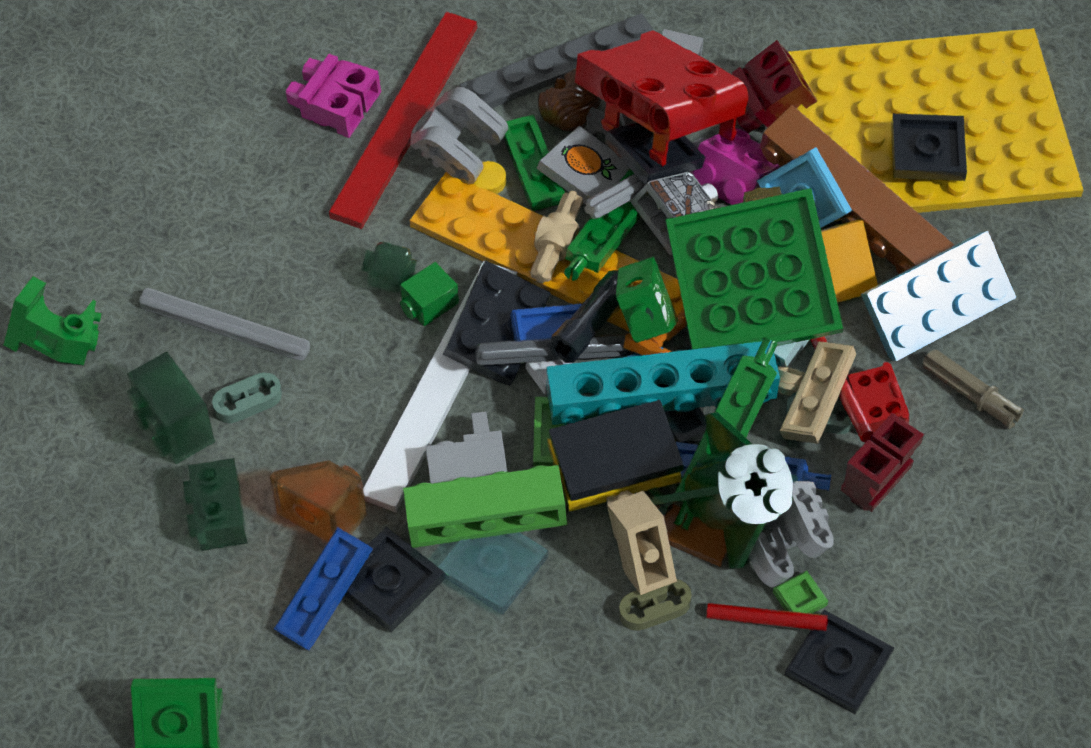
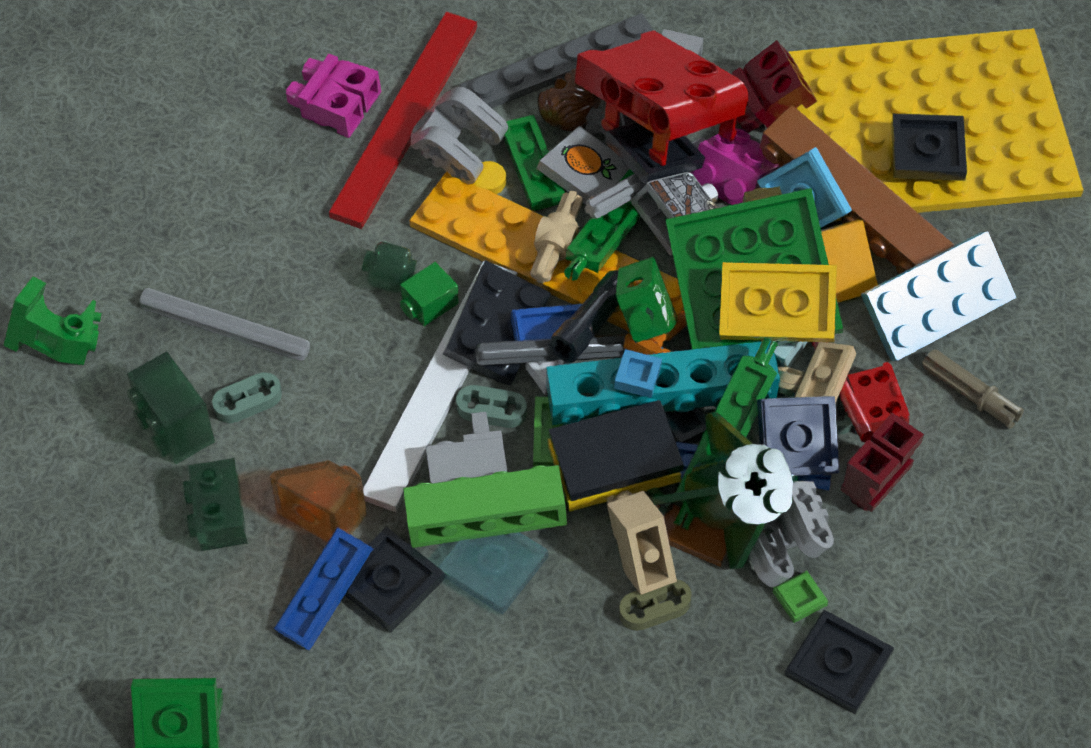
(493, 402): none -> sand green beam
(638, 373): none -> dark azure plate
(767, 616): red bar -> none
(778, 302): none -> yellow plate
(802, 431): none -> tile

